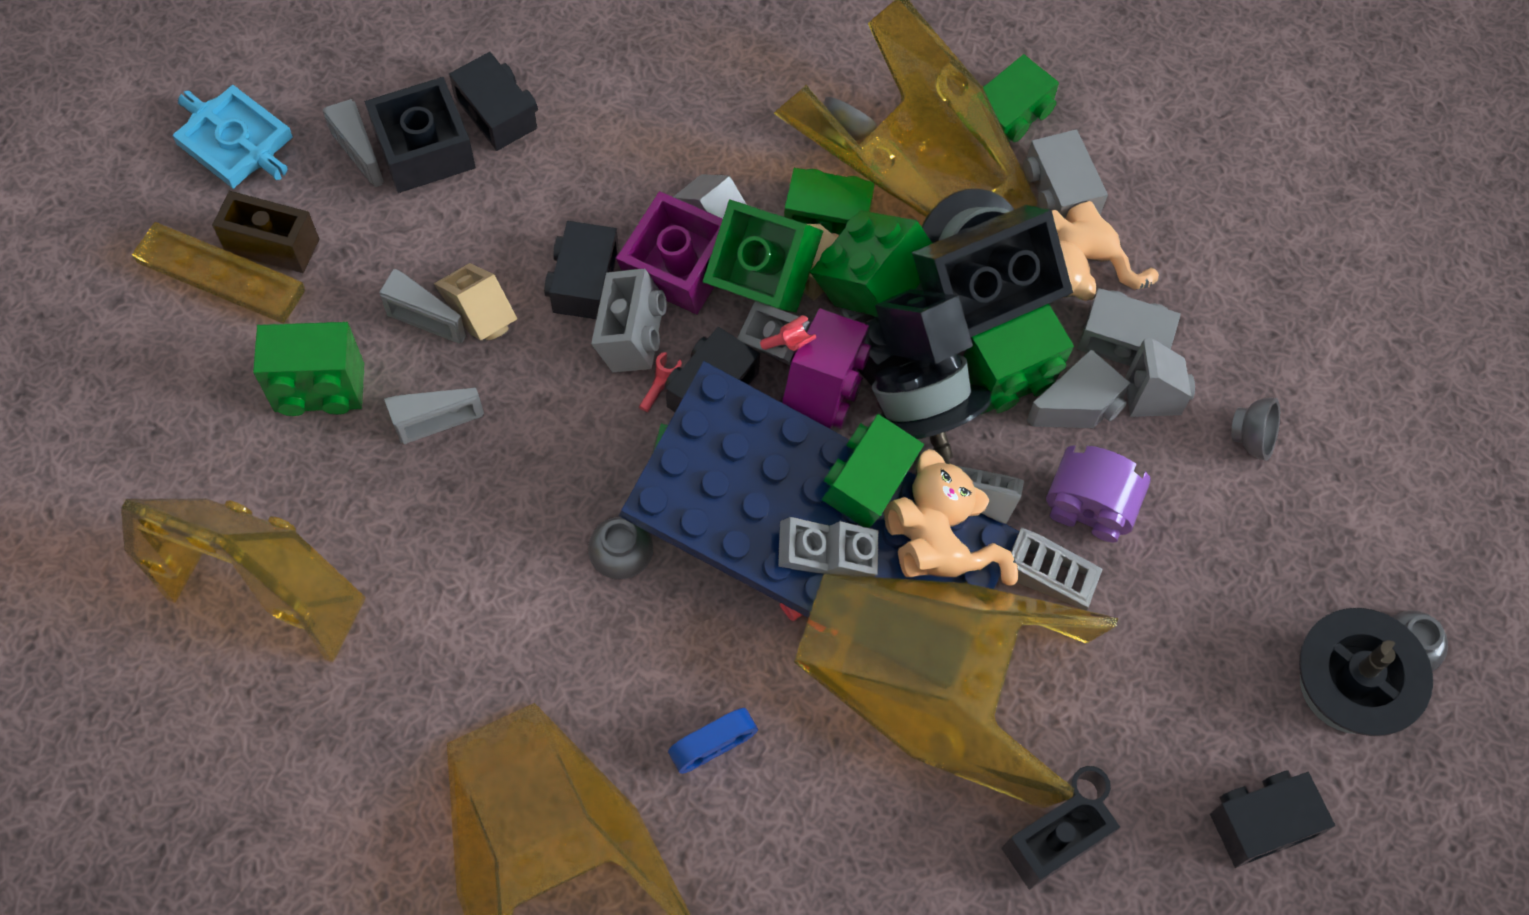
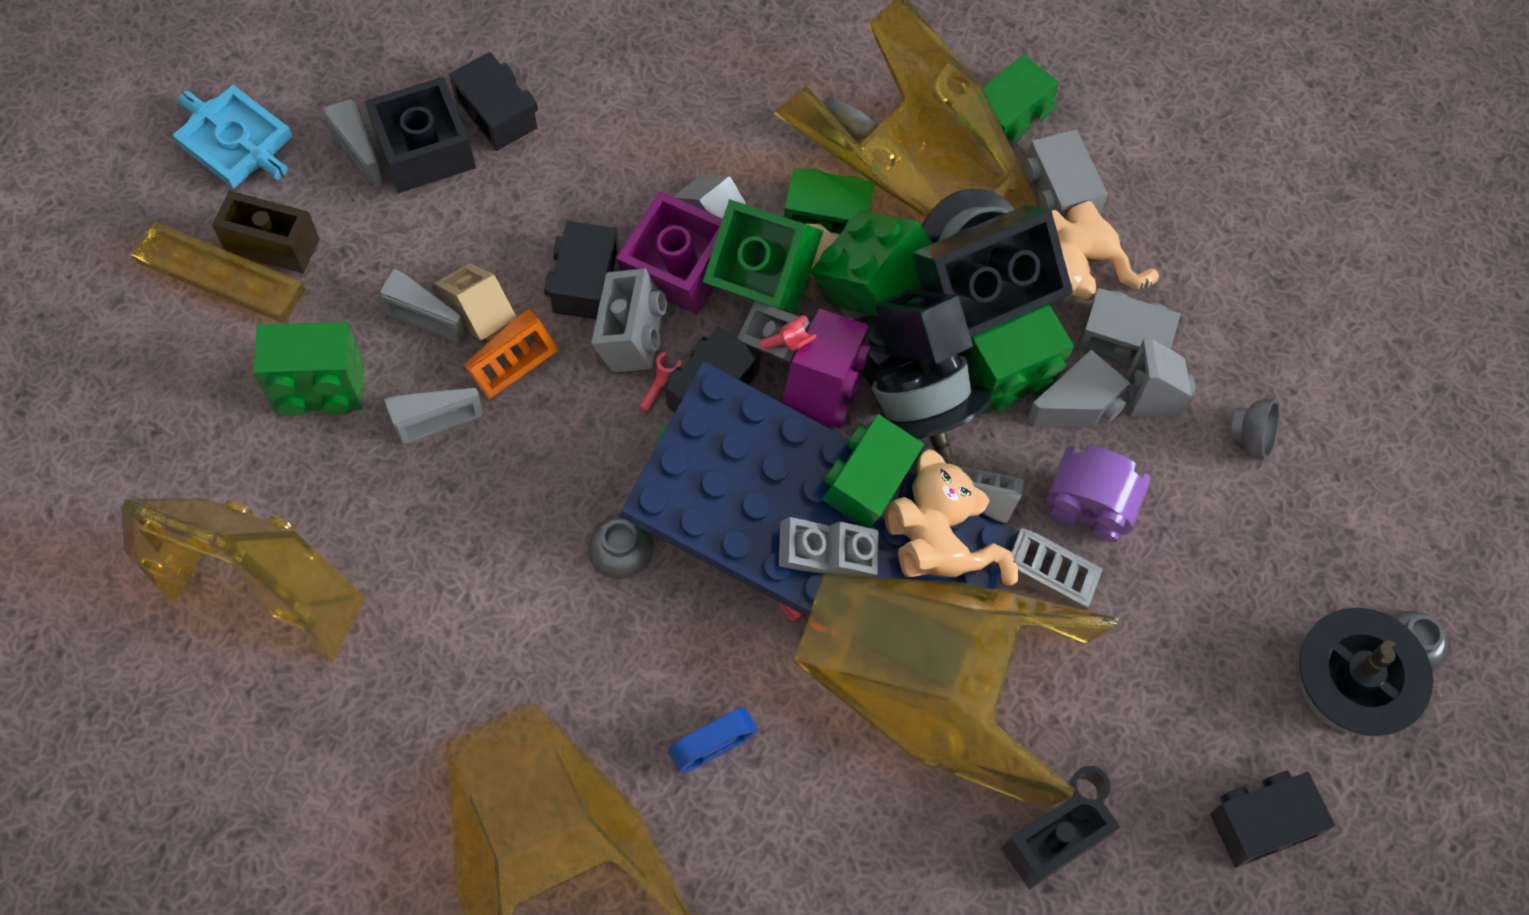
(512, 334): none -> orange slope

